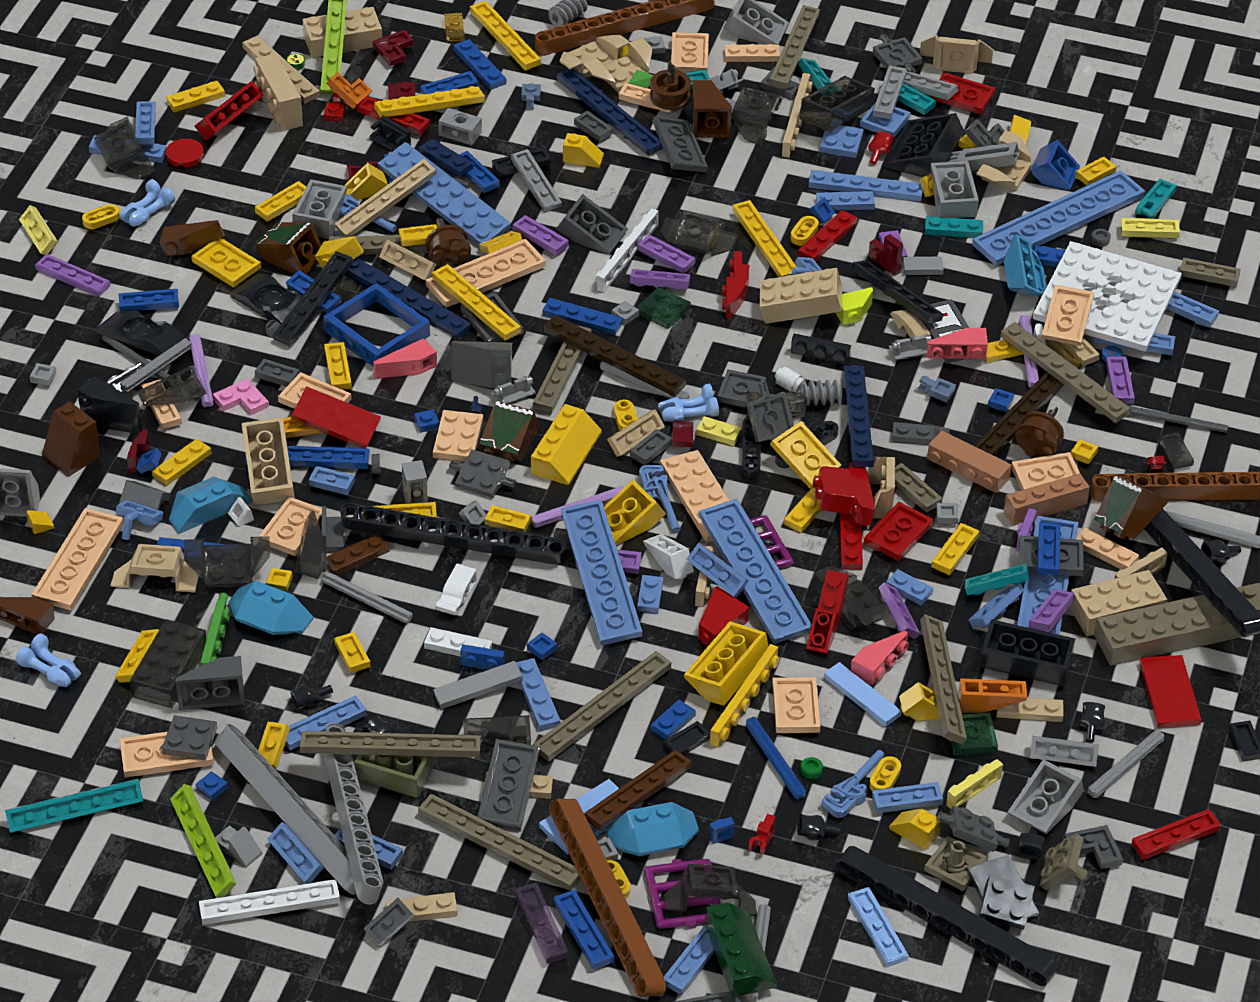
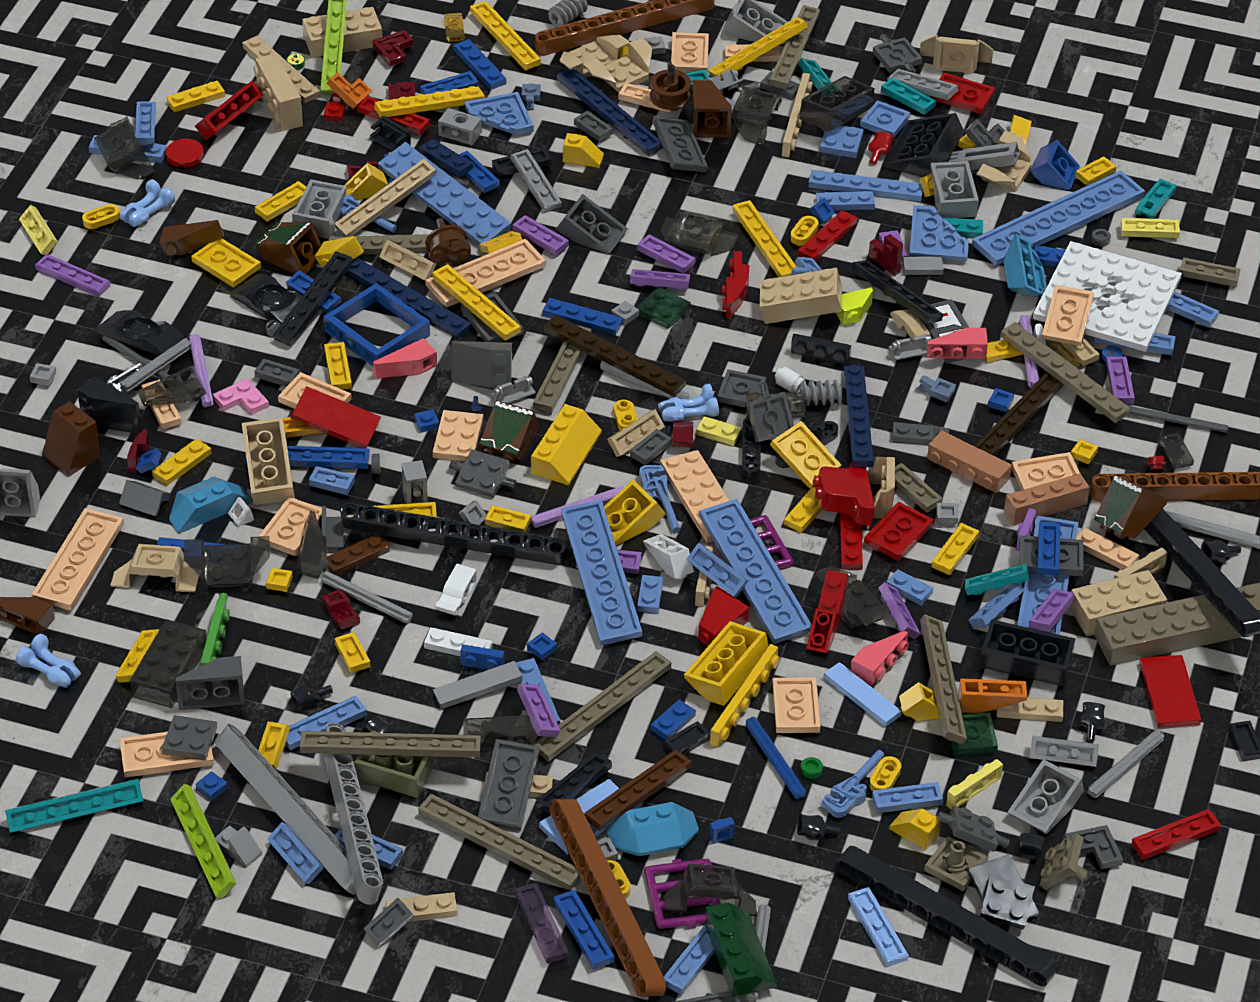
(39, 521): yellow slope -> none
(134, 511): medium blue plate -> none
(149, 300): blue plate -> none
(269, 609): dark azure wedge -> none
(269, 902): white plate -> none
(340, 609): none -> dark red slope
(415, 235): yellow plate -> none
(502, 112): none -> medium blue plate
(538, 710): none -> medium lavender plate
(575, 781): none -> black plate
(626, 251): white plate -> none
(641, 79): bright green slope -> none
(760, 47): none -> yellow plate
(765, 831): red plate -> none
(889, 92): light grey plate -> none
(935, 236): none -> medium blue plate
(1039, 433): reddish brown wheel -> none

